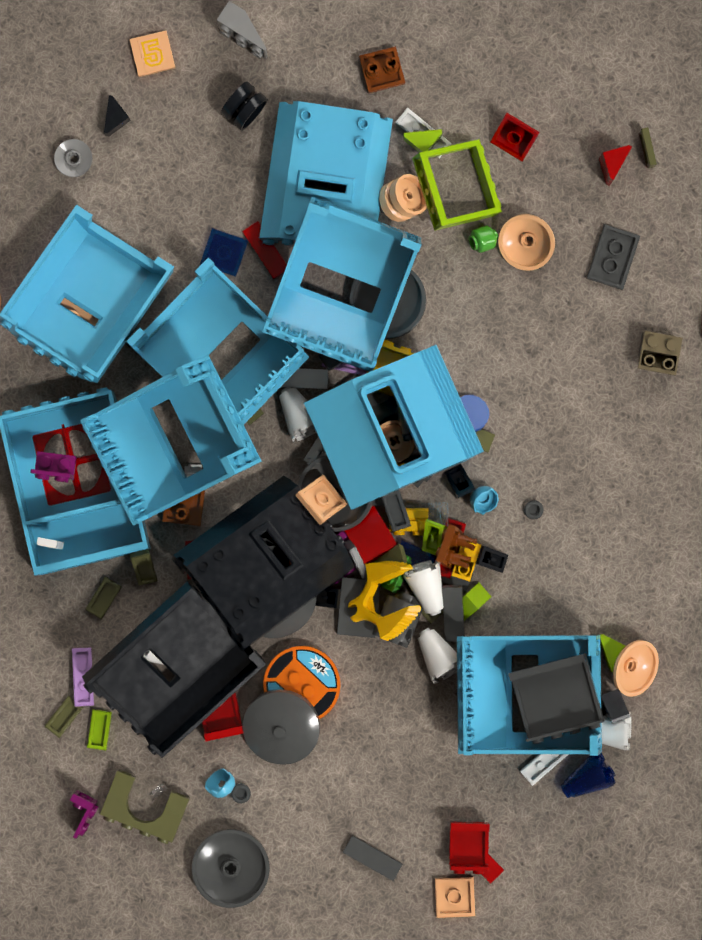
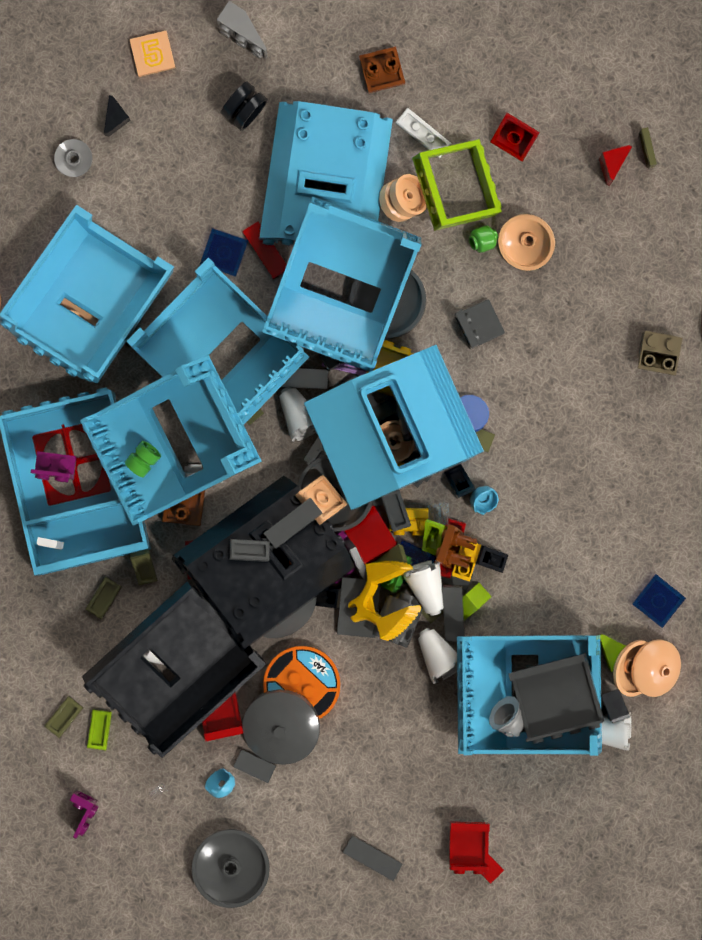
(81, 664): lavender tile -> none
(117, 809): olive arch -> none
(140, 461): none -> bright green wheel
(241, 793): dark grey tile -> none
(249, 550): none -> dark grey tile
(254, 766): none -> dark grey tile
(293, 523): none -> dark grey tile
(423, 140): lime slope -> none
(454, 897): light nougat tile -> none
(479, 324): none -> dark grey bracket
(507, 717): none -> light grey piece
(533, 509): dark grey tile -> none
(541, 766): white tile -> none
(589, 777): clear blue cone -> none
(613, 257): dark grey tile -> none
(649, 667): none -> light nougat dish
(658, 601): none -> clear blue tile

